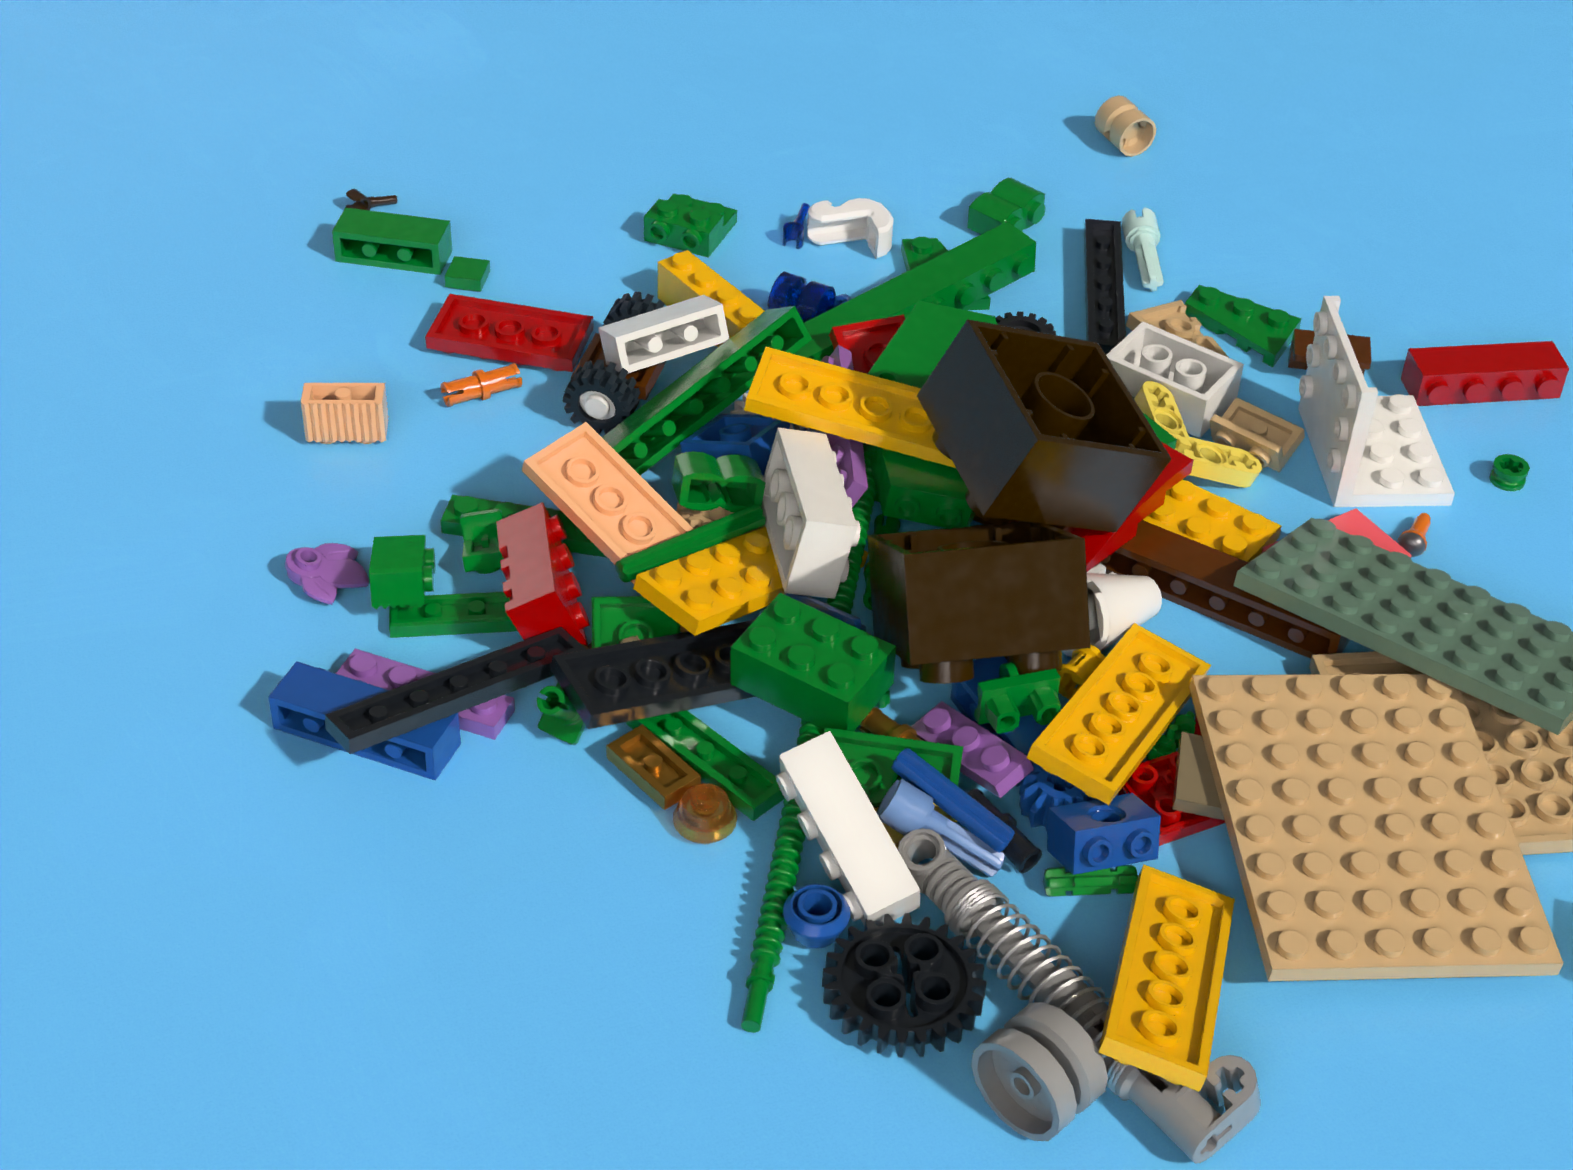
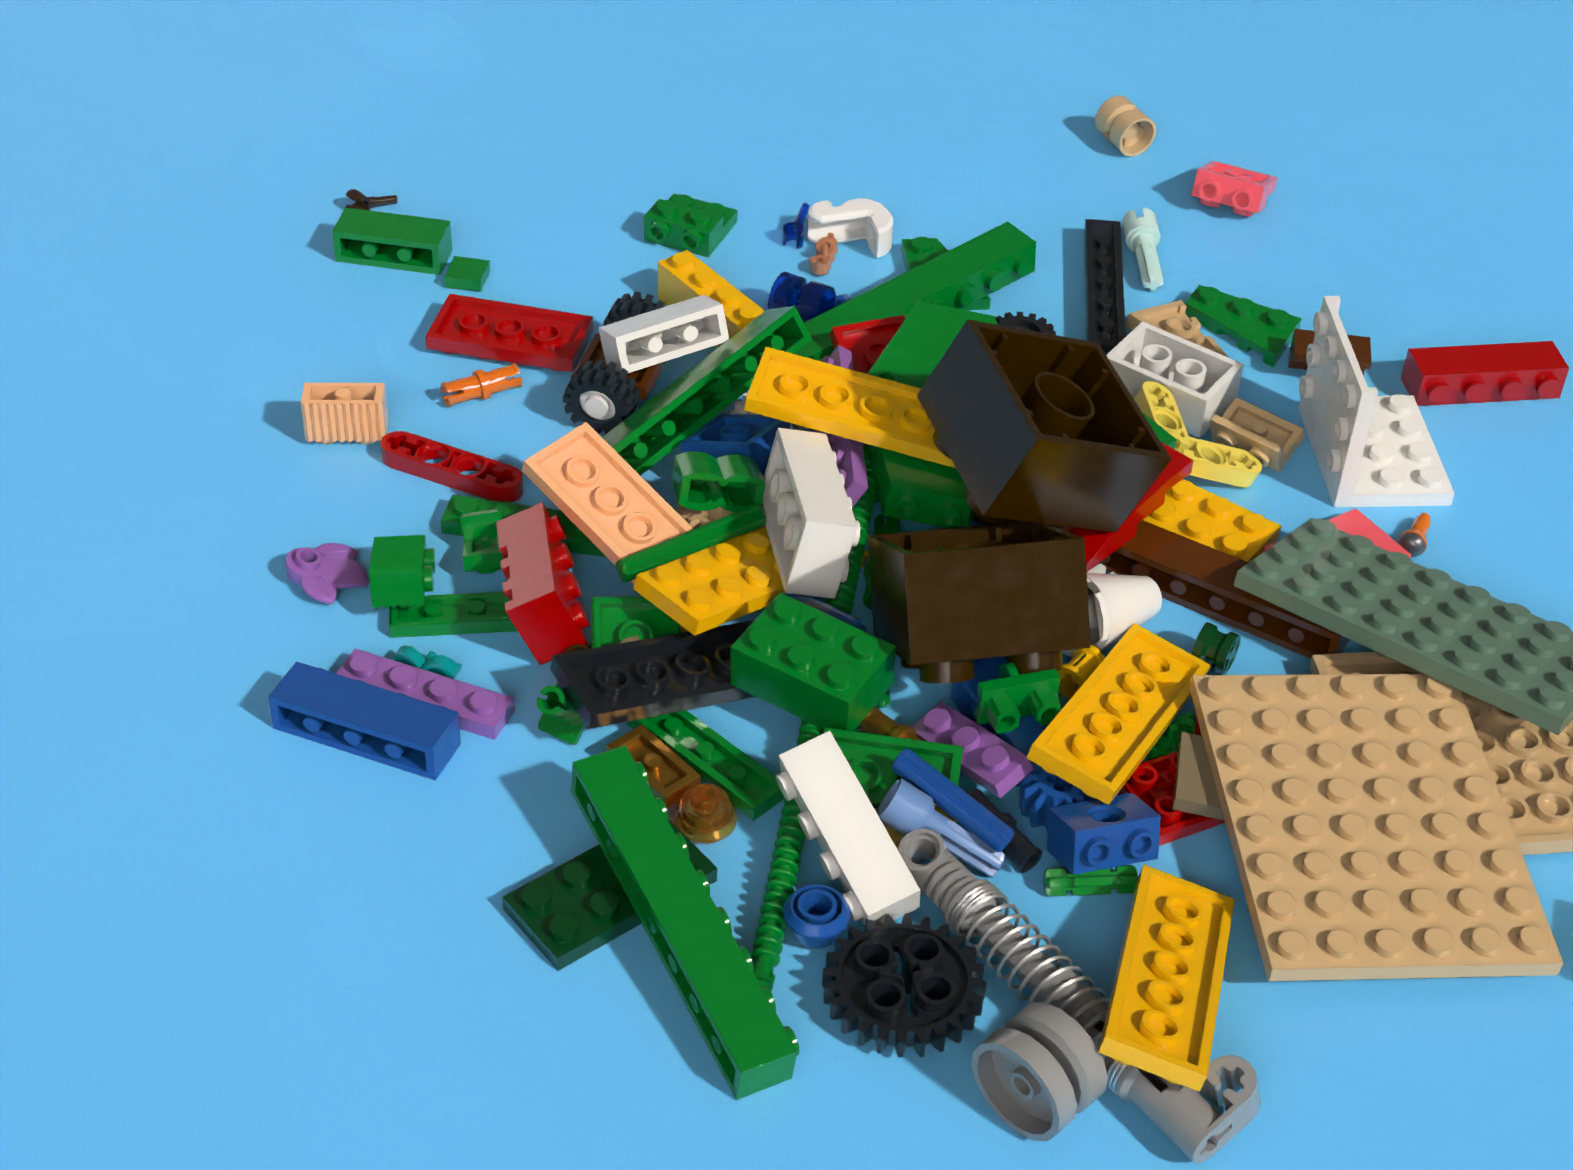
(434, 663): none -> teal piece
(448, 691): black plate -> none
(492, 482): none -> red beam
(580, 905): none -> dark green plate
(684, 923): none -> green brick
(825, 252): none -> nougat piece
(1006, 202): green brick -> none
(1216, 647): none -> dark green wheel
(1233, 186): none -> coral plate
(1509, 472): green bush -> none

